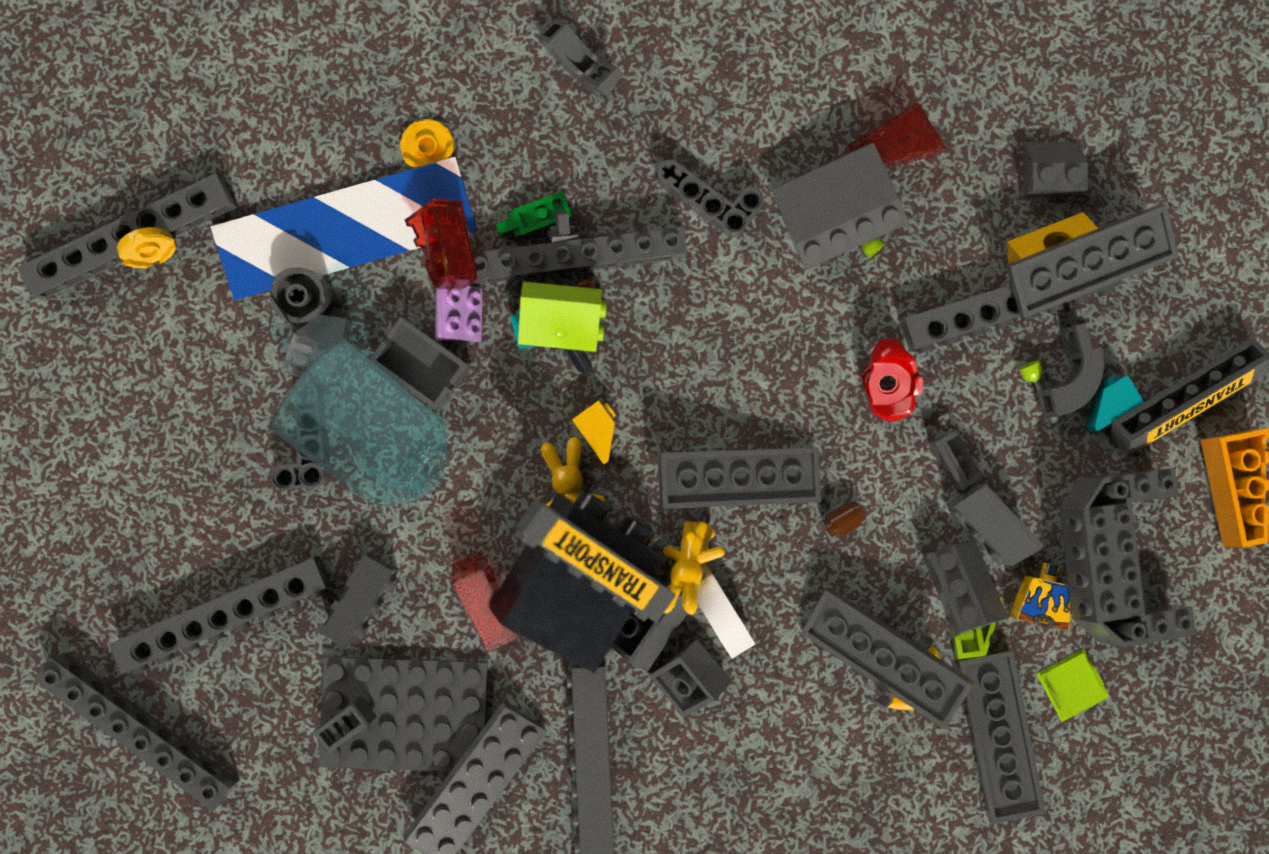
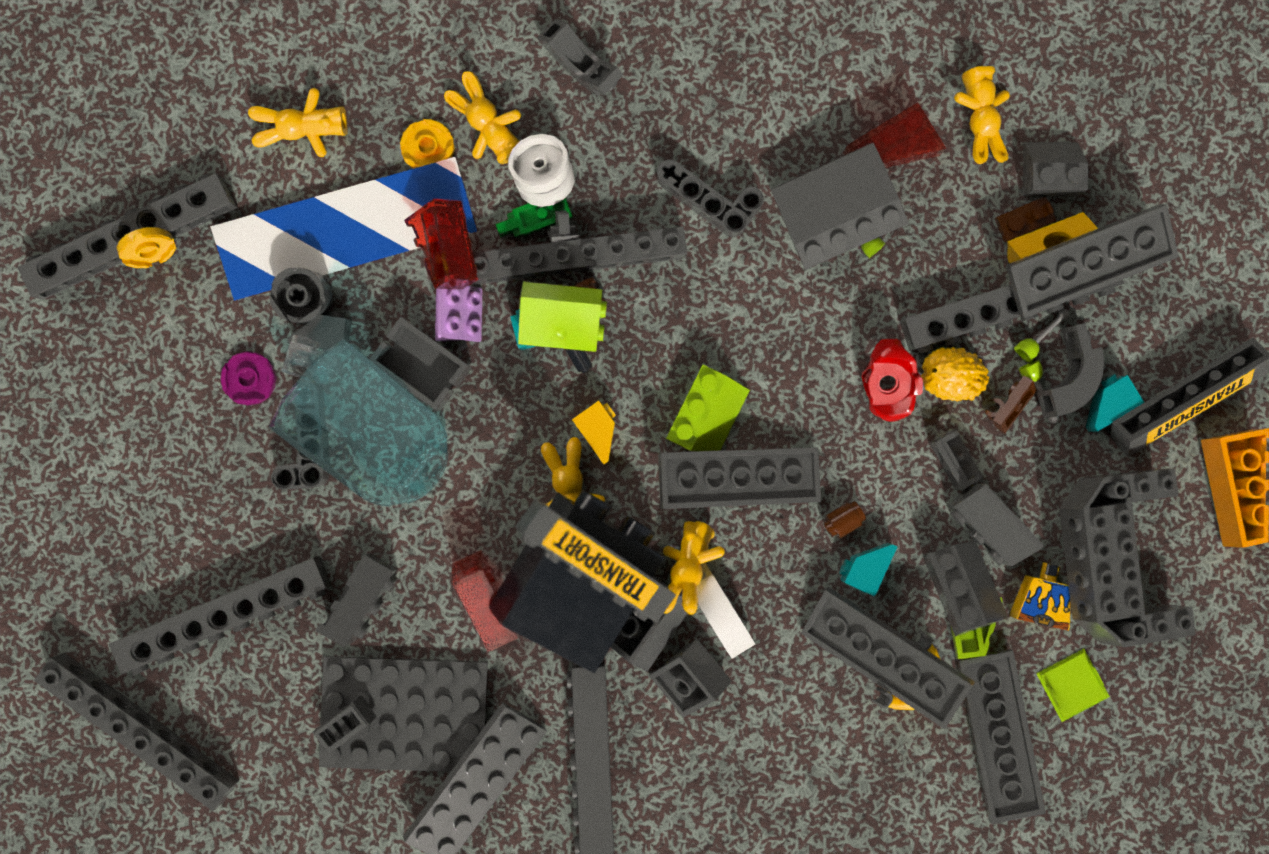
(258, 378): none -> magenta tile
(295, 124): none -> yellow animal
(483, 117): none -> yellow animal
(541, 170): none -> white wheel
(707, 412): none -> lime slope
(868, 568): none -> teal slope
(957, 375): none -> yellow piece
(986, 119): none -> yellow animal
(1018, 398): none -> reddish brown plate
(1025, 219): none -> reddish brown plate
(1029, 348): none -> hinge

